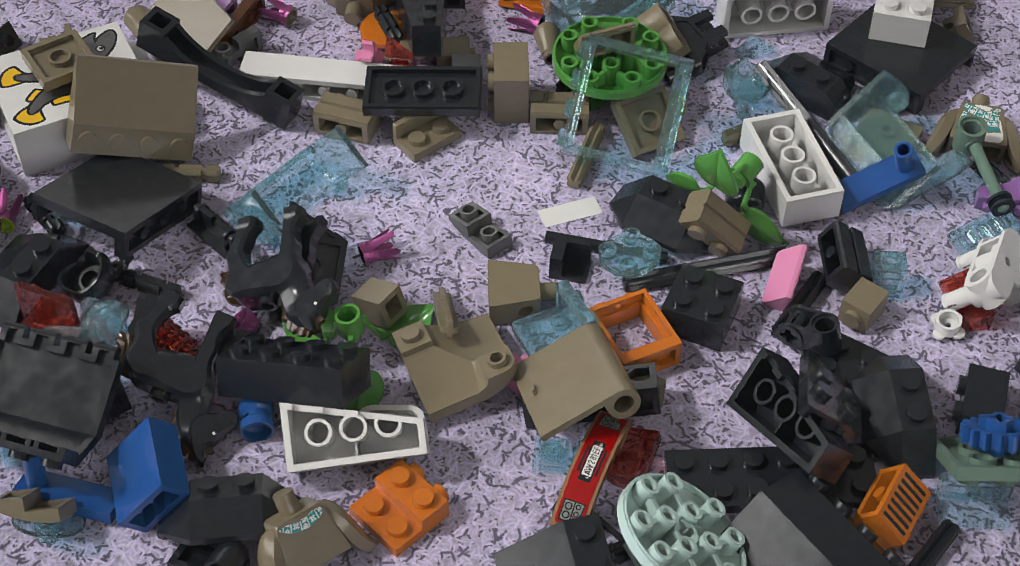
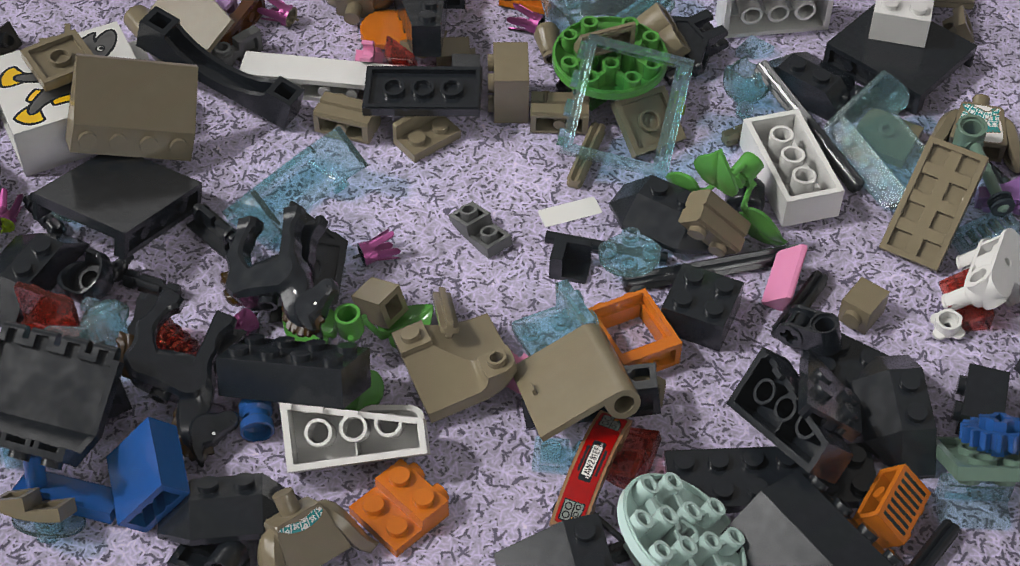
(197, 171): dark tan axle -> none
(388, 23): black axle -> none
(516, 291): dark tan torso -> none
(843, 256): black brick -> none
(882, 177): blue piece -> none
(890, 272): clear light blue window -> none
(934, 203): none -> dark tan plate

